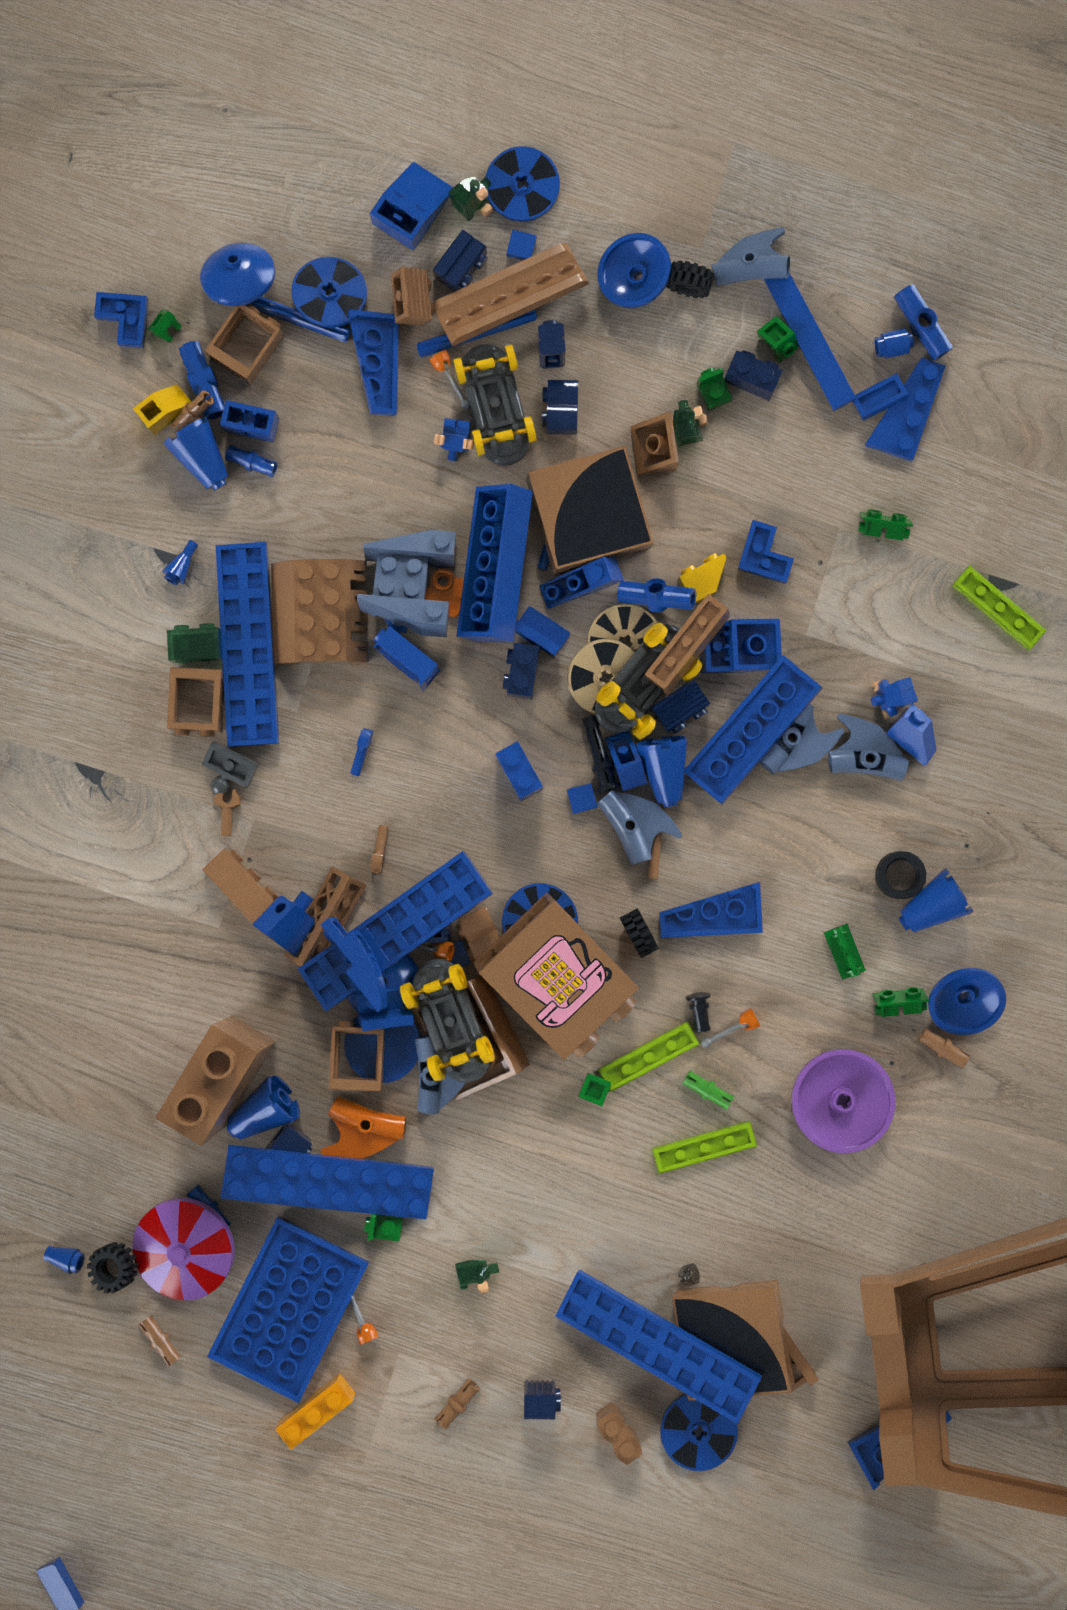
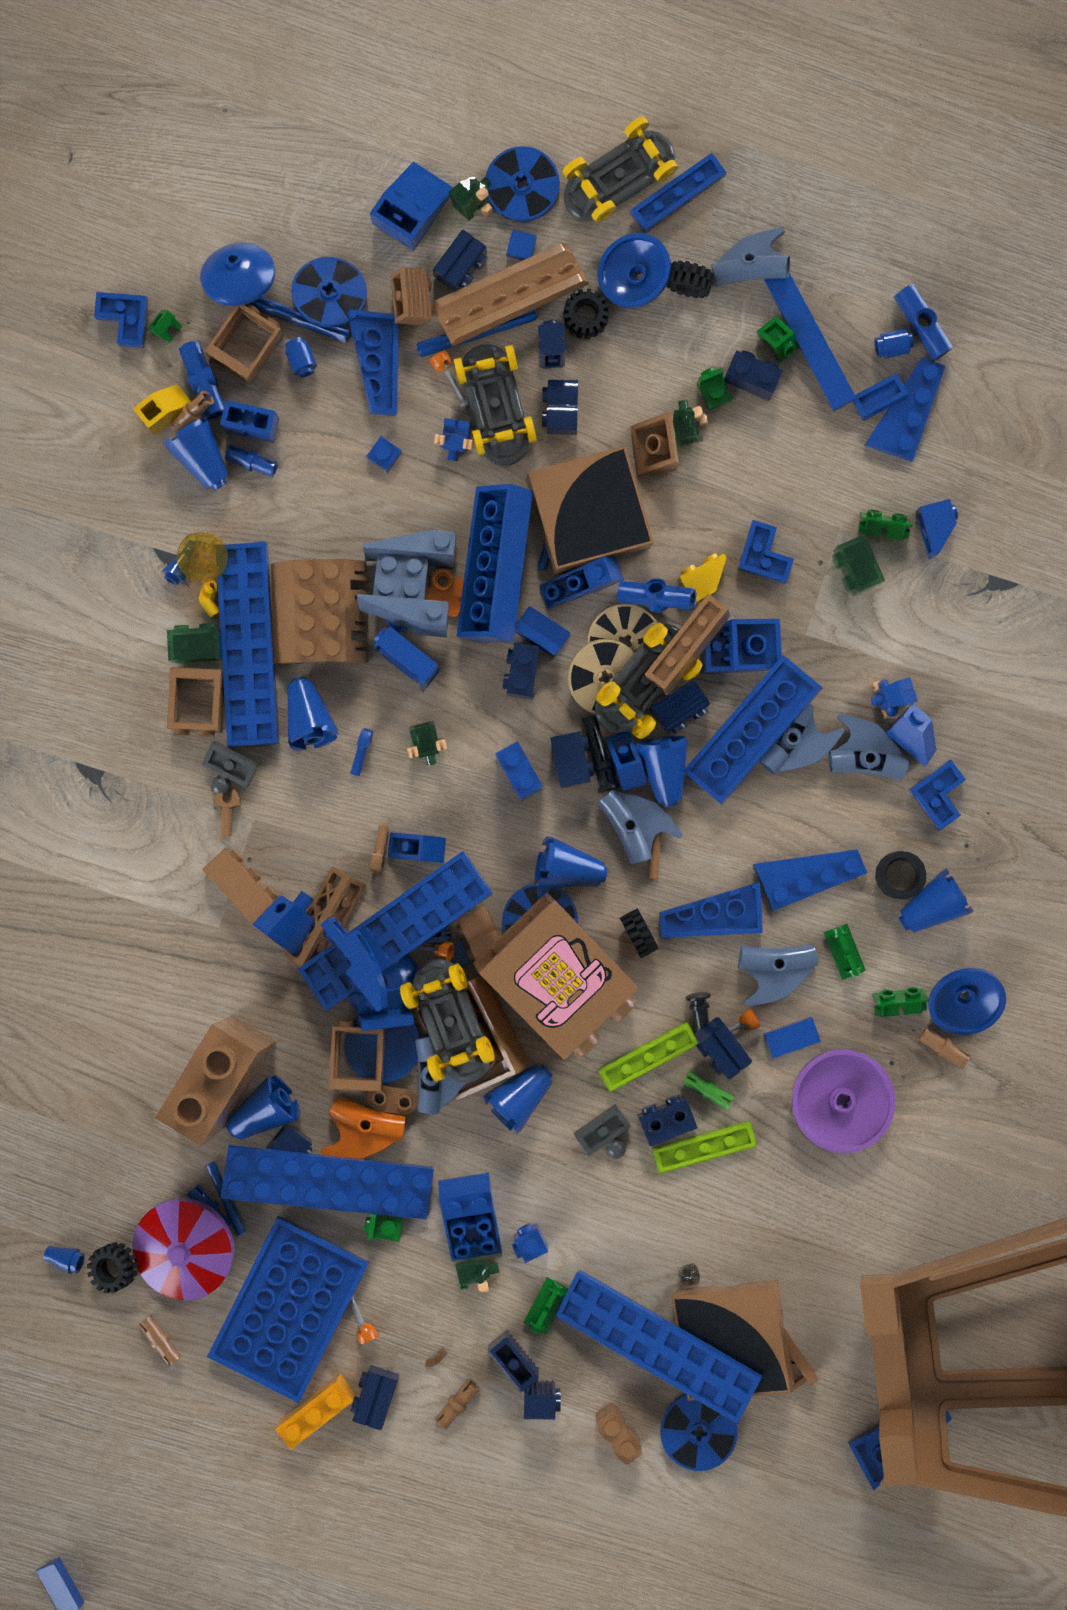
(204, 545): none -> clear yellow plate
(207, 599): none -> yellow arm
(227, 1203): none -> blue bar
(300, 357): none -> blue brick
(308, 716): none -> blue cone
(375, 1397): none -> dark blue brick
(384, 454): none -> blue plate
(392, 1100): none -> medium nougat plate
(416, 847): none -> blue slope
(425, 742): none -> clear green piece
(436, 1360): none -> medium nougat leg
(469, 1216): none -> blue slope
(513, 1361): none -> dark blue brick
(519, 1096): none -> blue cone
(529, 1242): none -> blue brick
(545, 1306): none -> green hinge
(567, 866): none -> blue cone
(571, 759): none -> dark blue brick
(582, 798): blue tile -> none
(590, 299): none -> black tyre
(594, 1089): green tile -> none
(603, 1132): none -> dark grey plate
(619, 174): none -> dark grey piece
(667, 1120): none -> dark blue brick
(678, 192): none -> blue plate
(722, 1048): none -> dark blue brick
(780, 981): none -> sand blue pin
(792, 1037): none -> blue tile
(802, 877): none -> blue wing
(857, 565): none -> clear green brick
(932, 792): none -> blue plate
(936, 525): none -> blue slope
(999, 607): lime tile -> none

